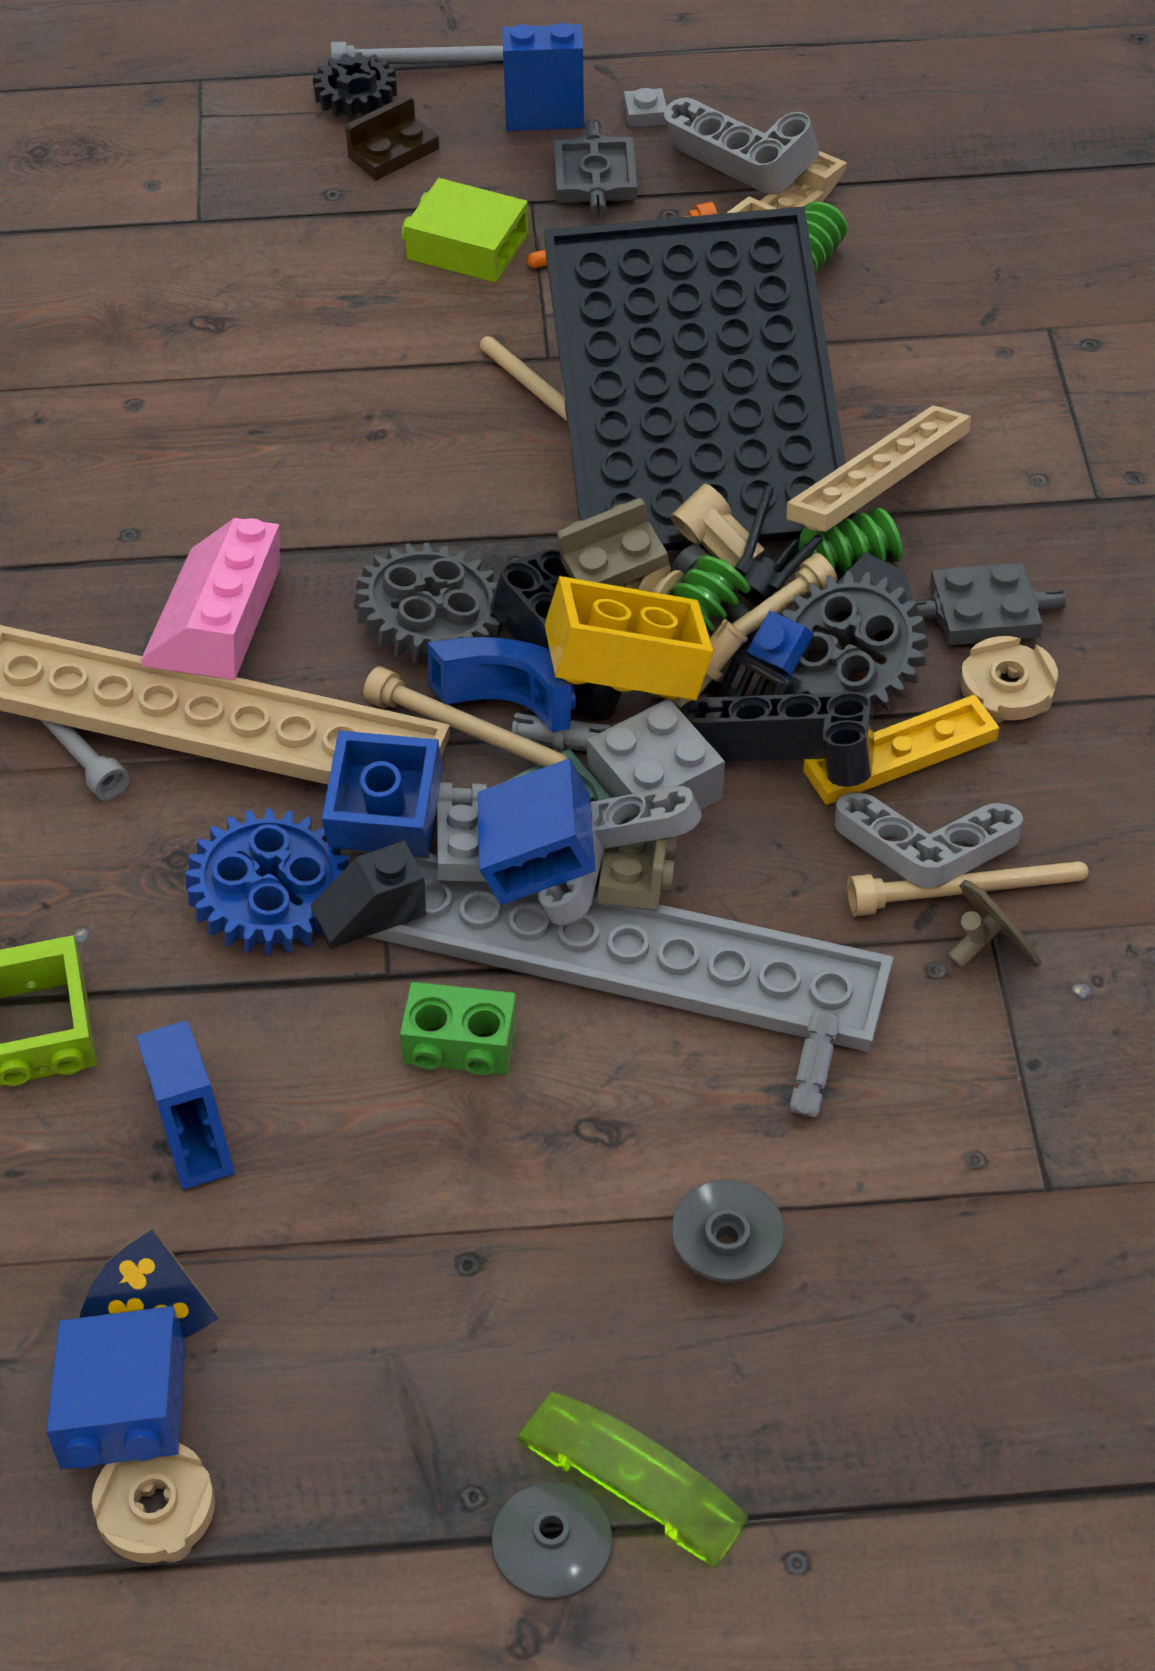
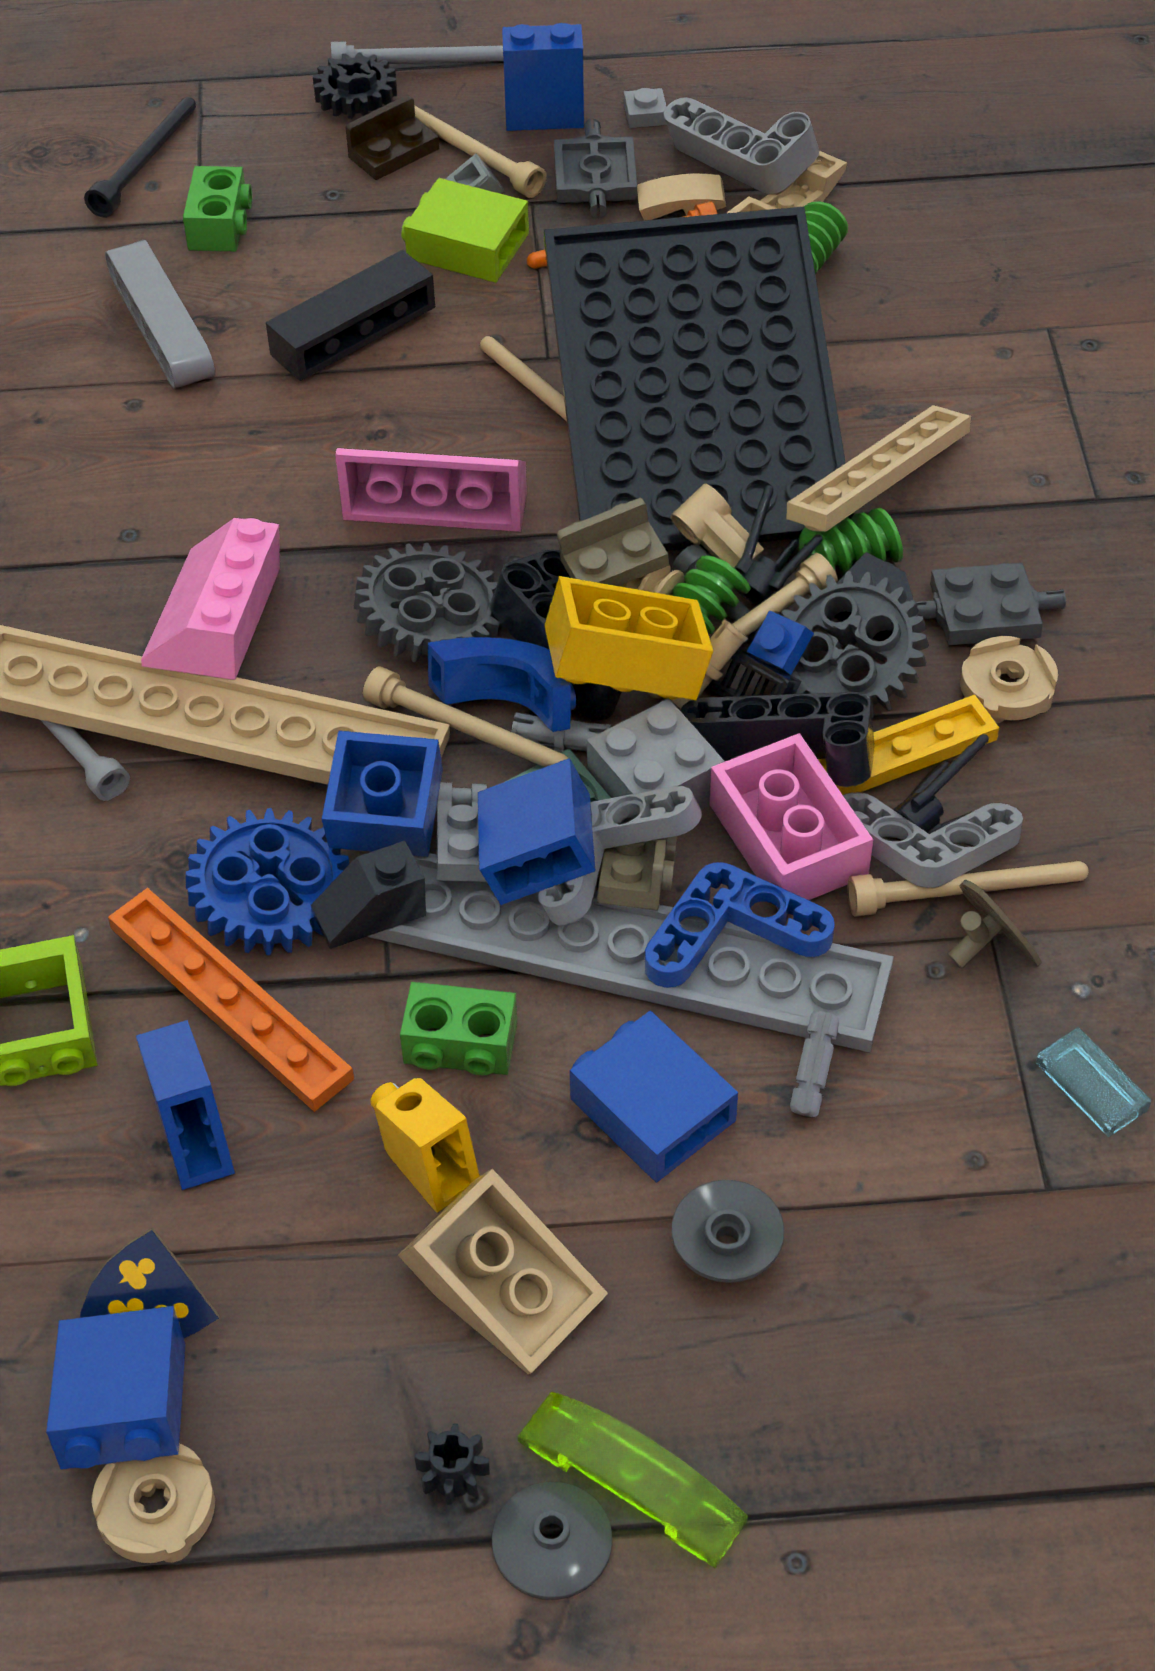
(105, 195): none -> black piece
(160, 314): none -> light grey beam
(216, 208): none -> bright green brick
(232, 999): none -> orange plate
(350, 315): none -> black brick
(412, 1123): none -> yellow torso
(431, 489): none -> bright pink slope
(457, 1480): none -> black gear
(476, 174): none -> light grey slope
(503, 1272): none -> tan slope
(525, 176): none -> tan piece
(652, 1095): none -> blue brick
(679, 192): none -> tan slope
(734, 907): none -> blue beam
(790, 819): none -> bright pink brick
(922, 805): none -> black plant
(1093, 1081): none -> clear light blue tile

